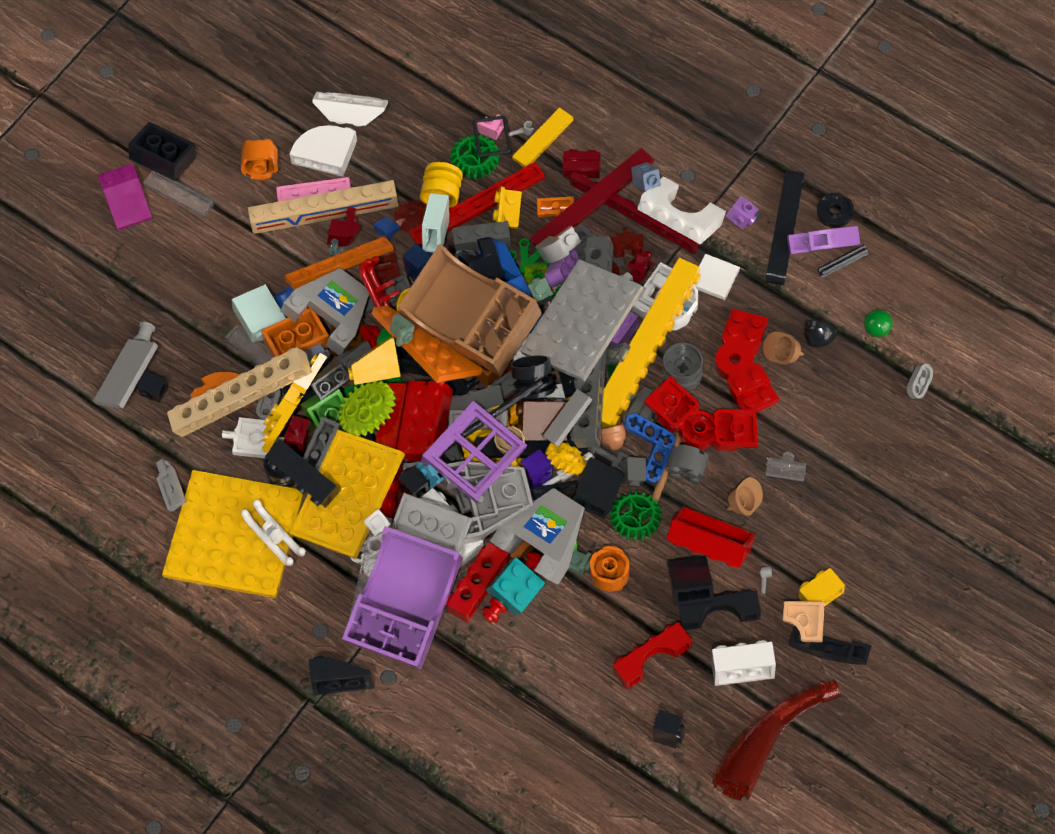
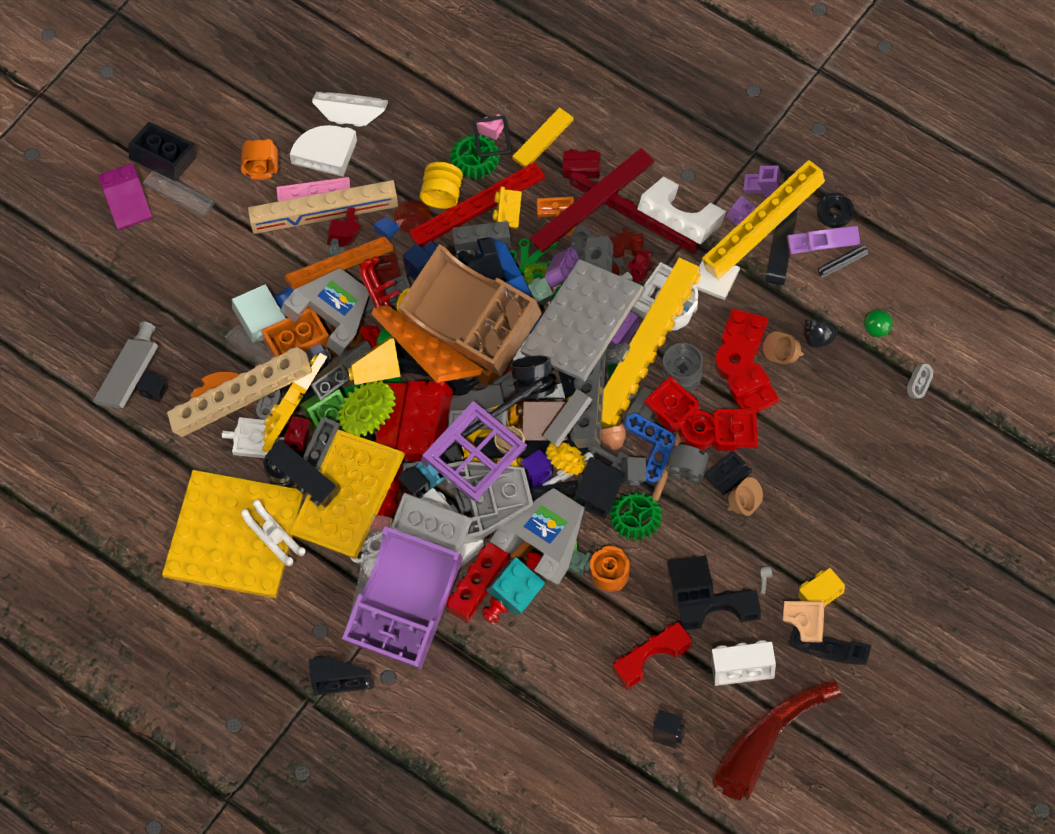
(170, 486): light grey hinge -> none
(376, 522): white tile -> none
(402, 329): sand green bracket -> none
(435, 222): light aqua brick -> none
(526, 129): light grey hand -> none
(556, 248): light grey brick -> none
(645, 176): sand blue brick -> none
(711, 537): red piece -> none
(728, 473): none -> black plate
(763, 219): none -> yellow brick
(765, 182): none -> medium lavender brick
(786, 467): clear tile -> none

